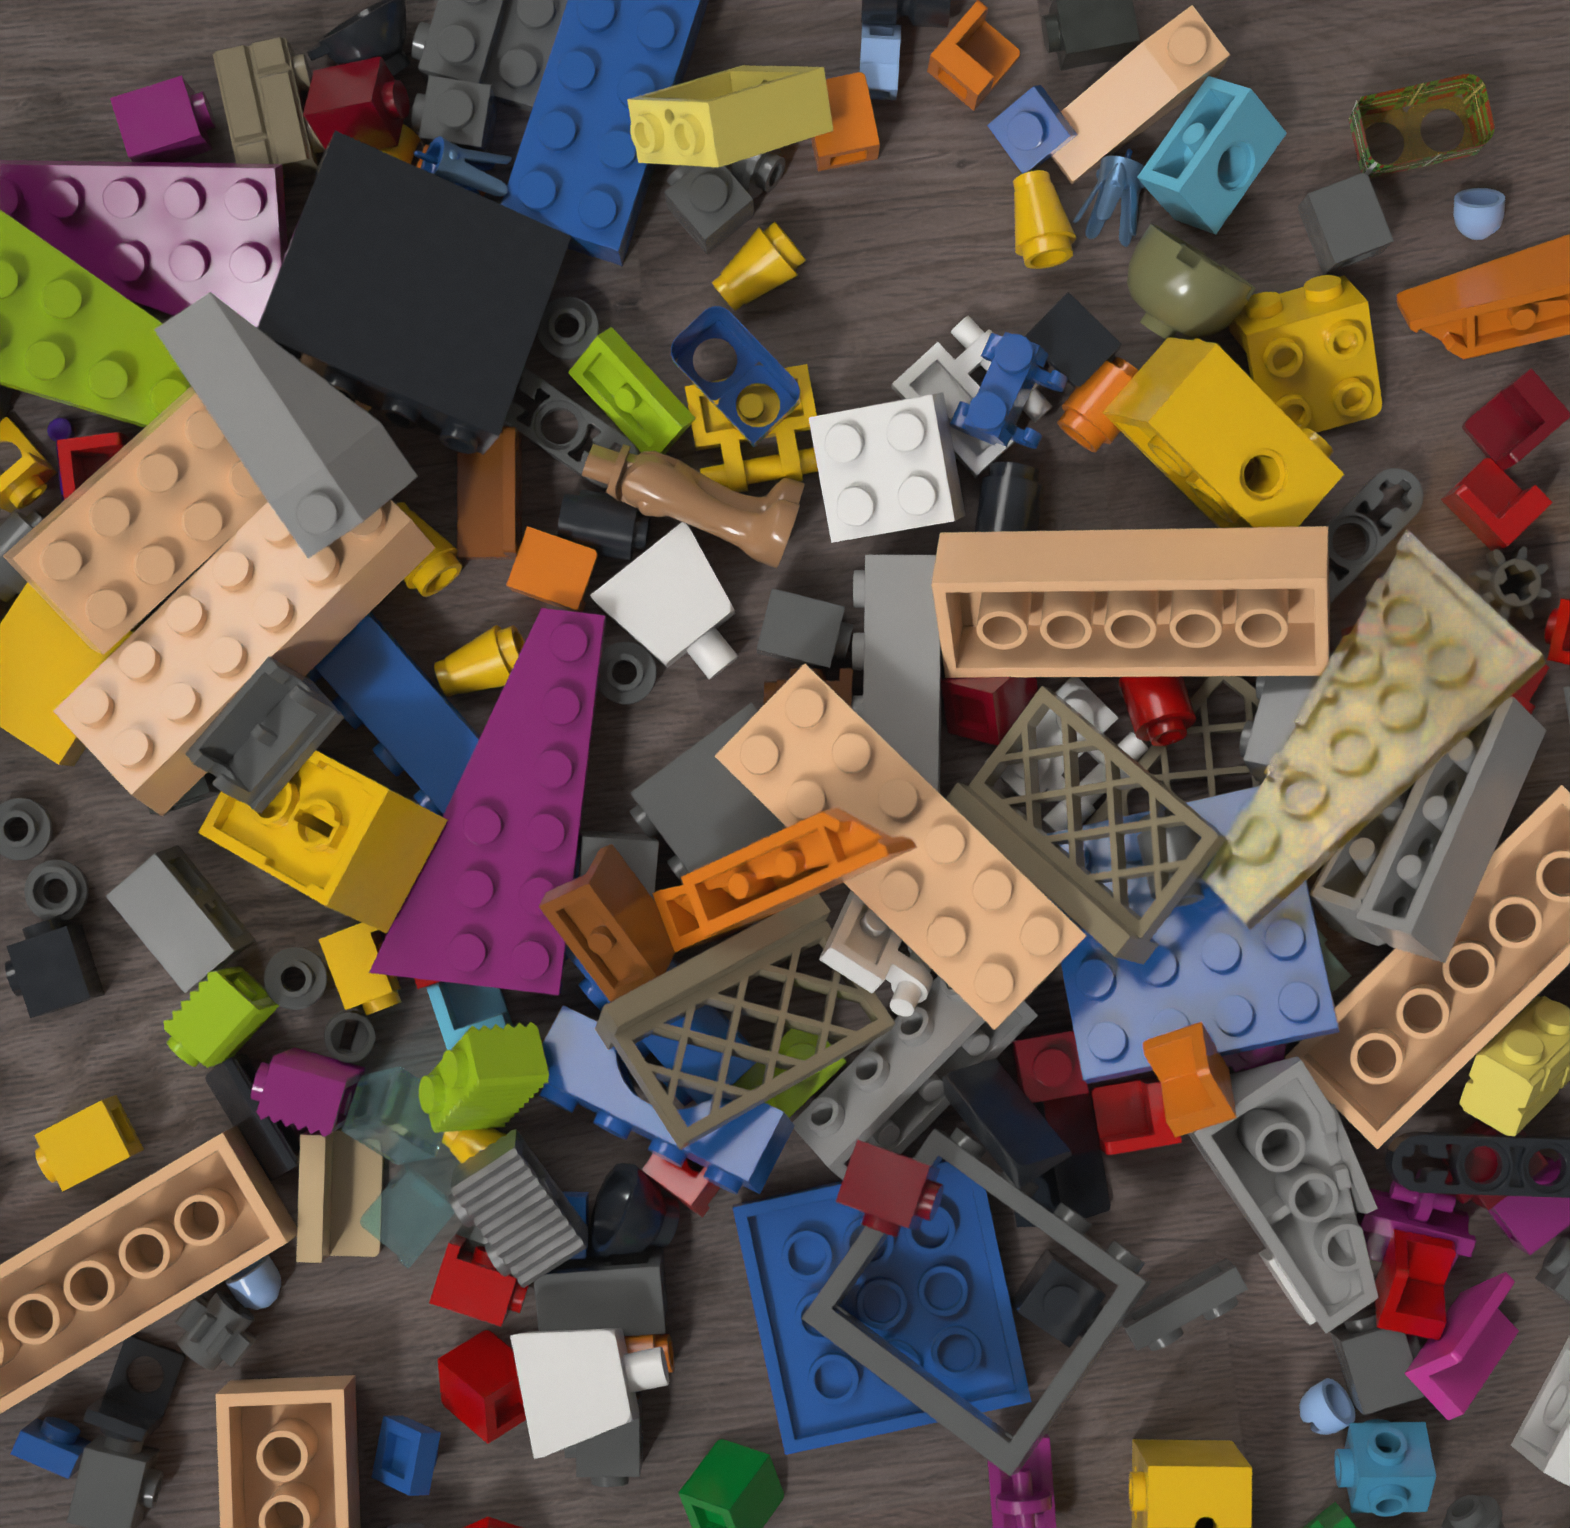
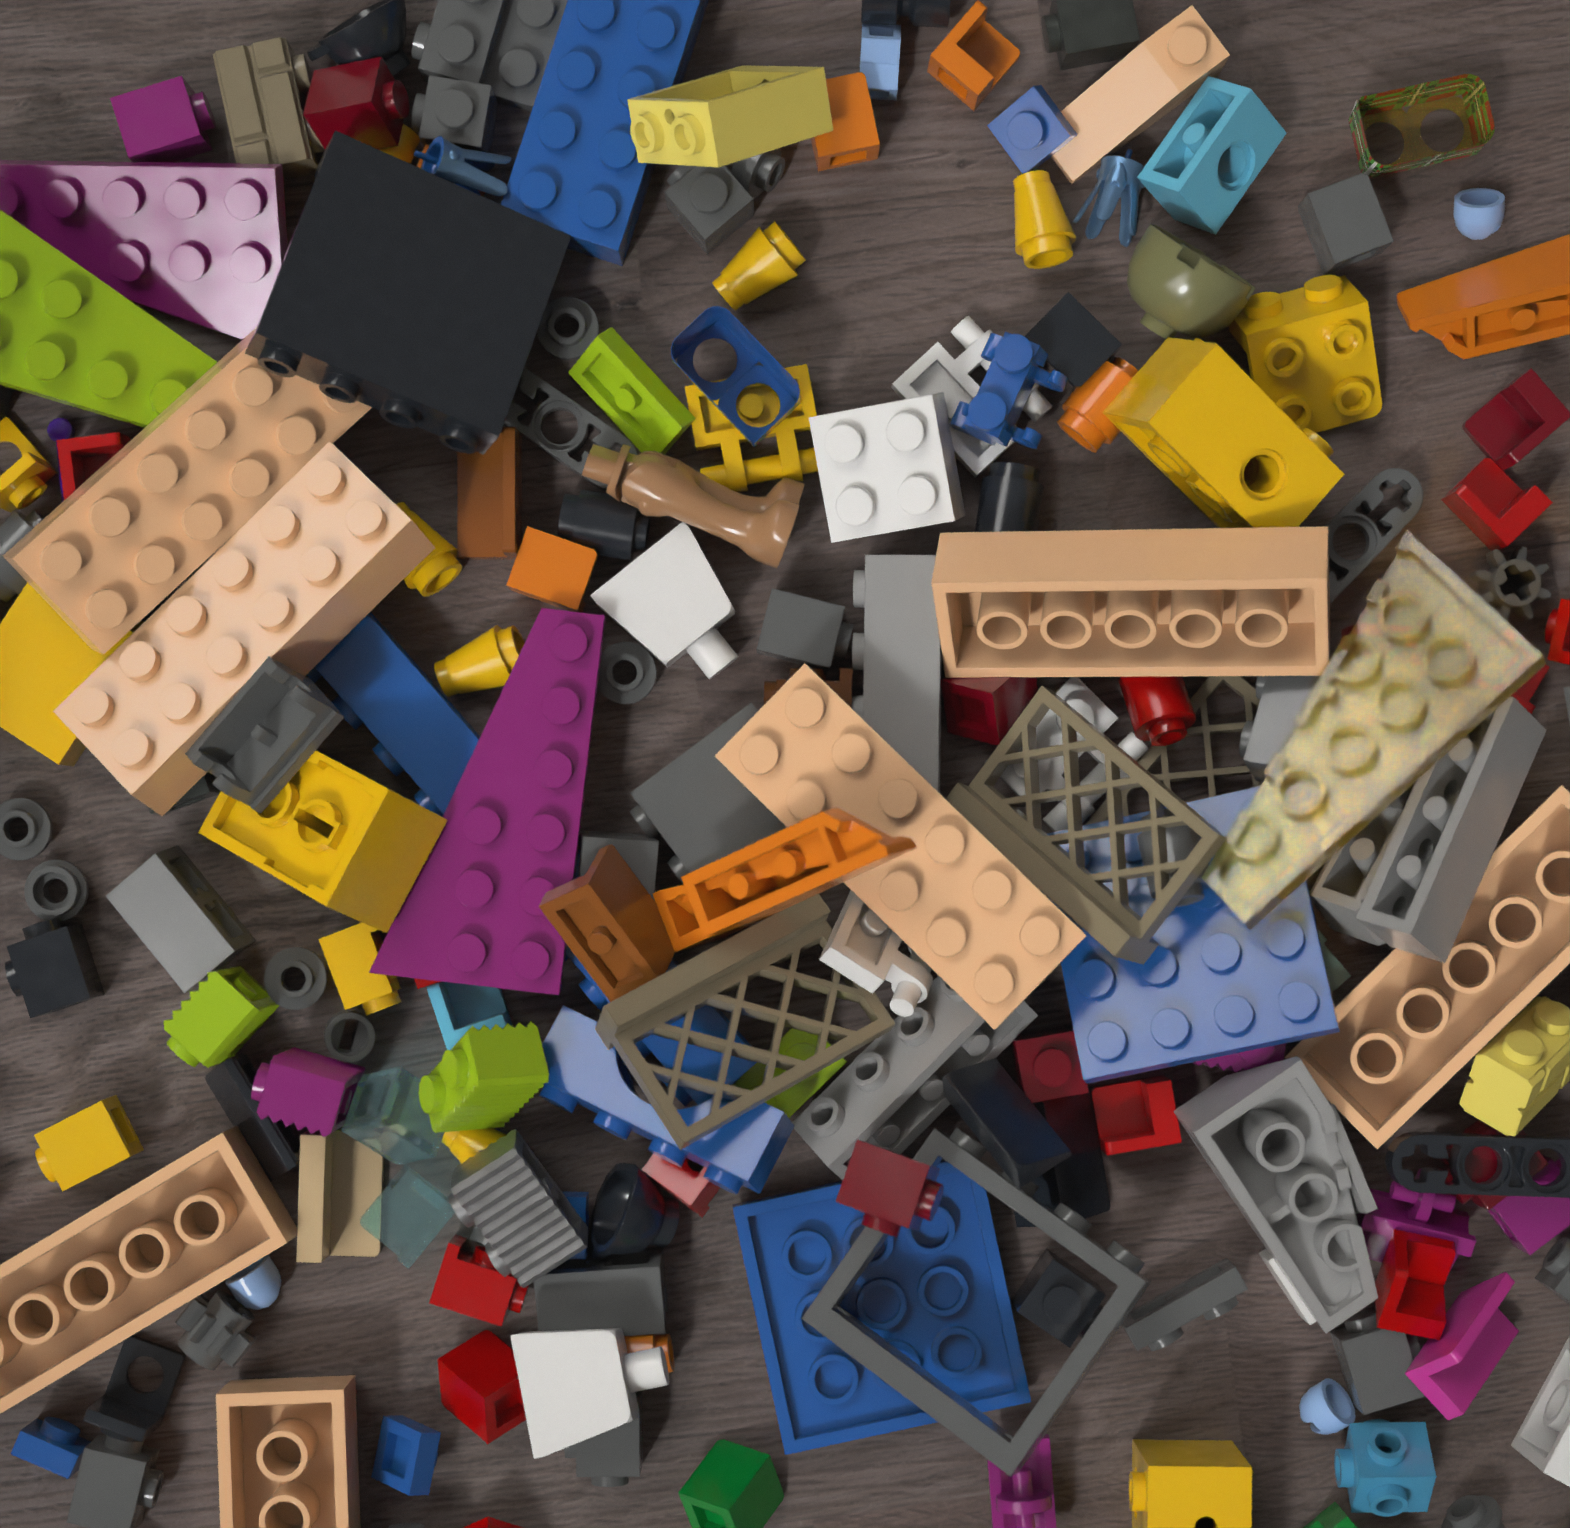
(298, 436): light grey wedge -> none
(1192, 1079): orange panel -> none

